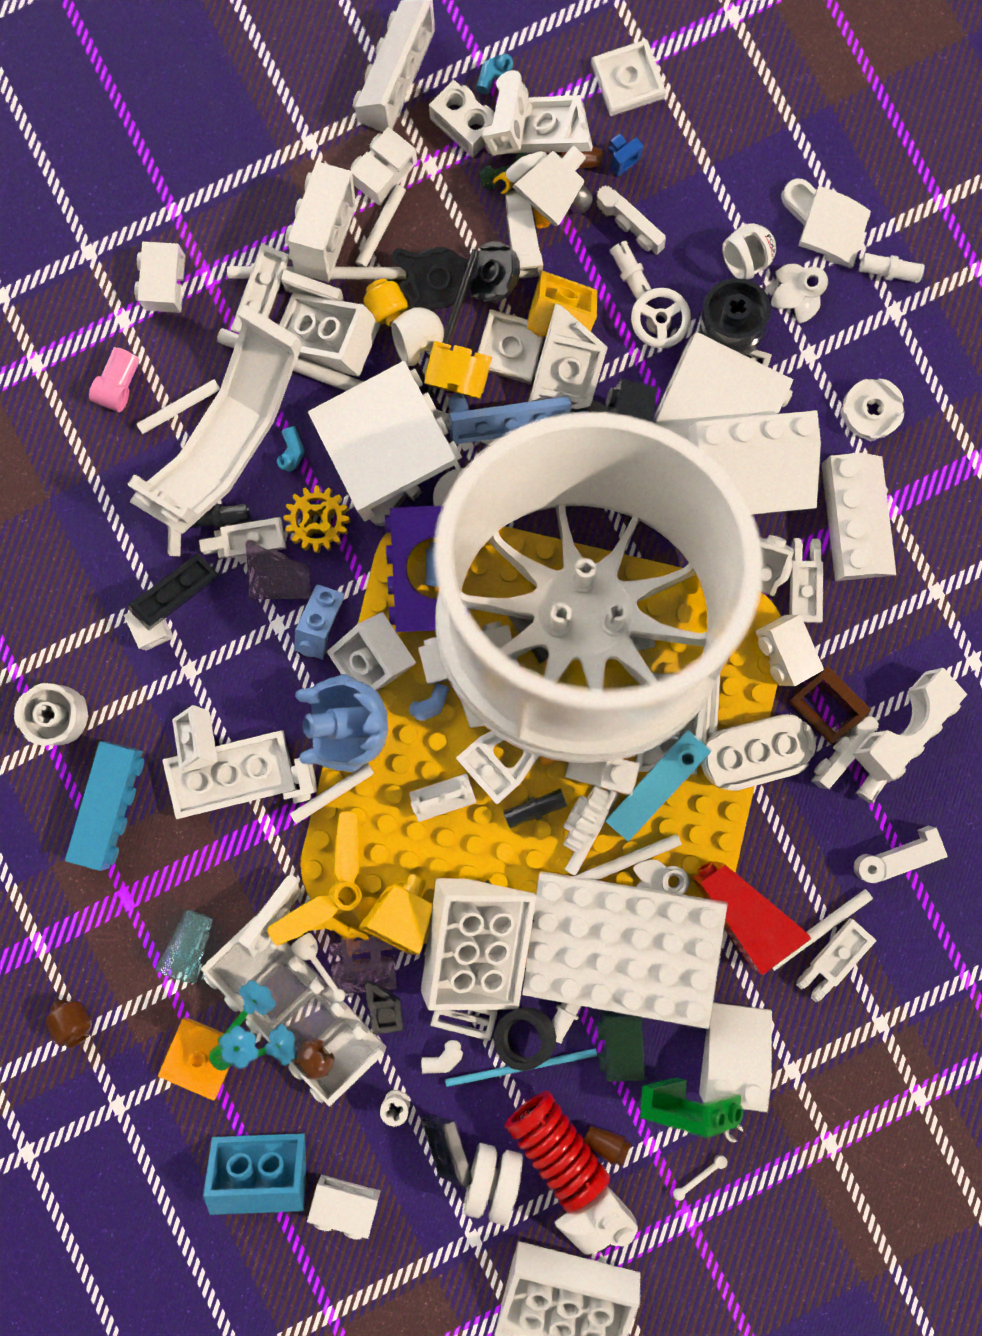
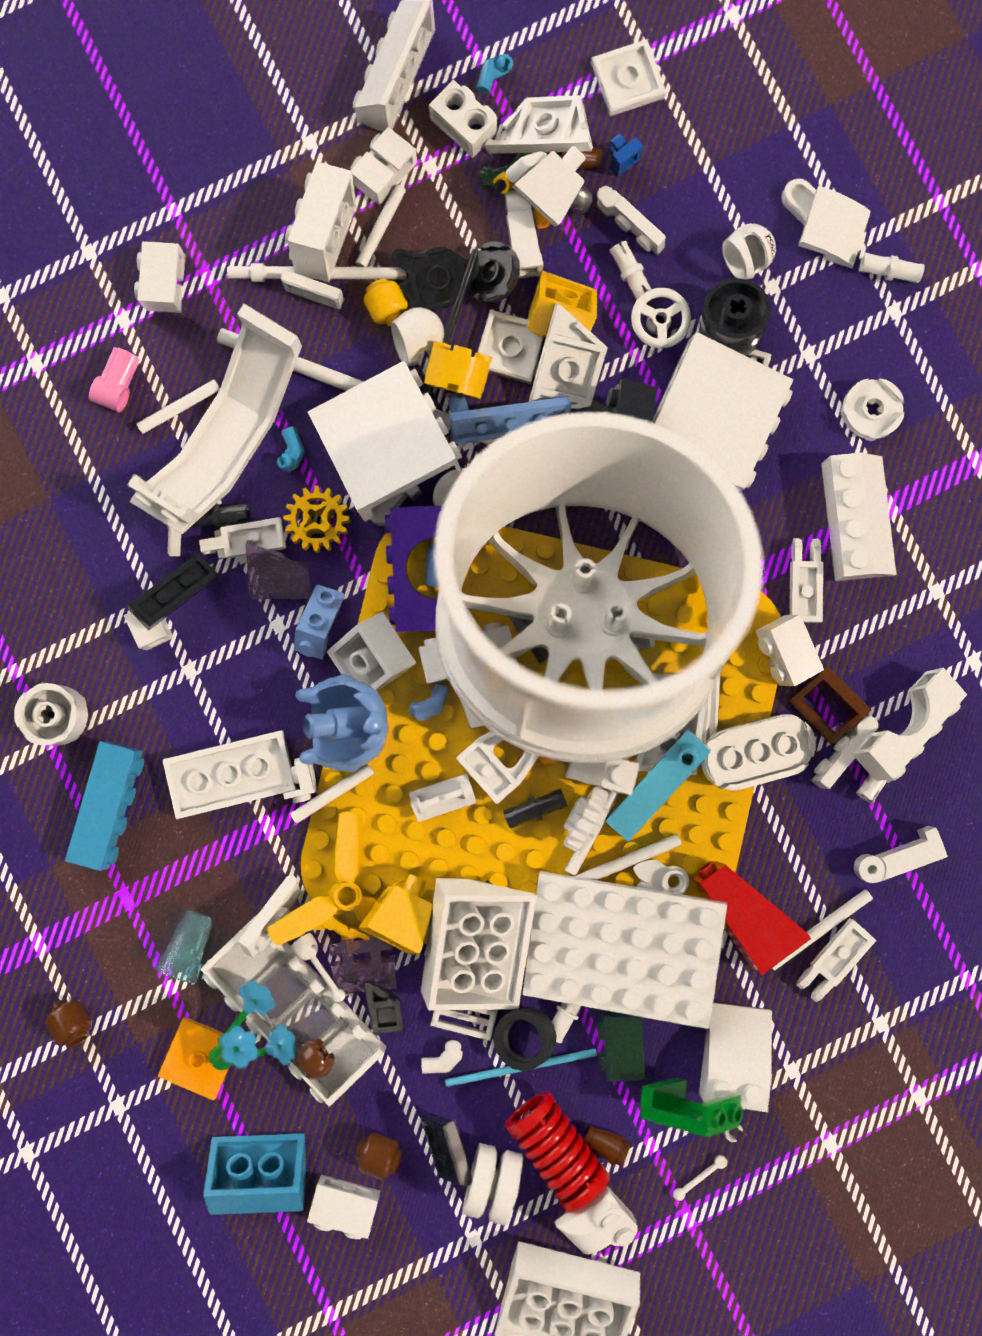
(194, 739): white slope -> none
(263, 282): white tile -> none
(331, 331): white slope -> none
(378, 1156): none -> reddish brown head
(390, 1116): white bush -> none
(509, 116): white leg -> none
(766, 457): white slope -> none
(775, 563): white hand -> none
(796, 293): white plate -> none

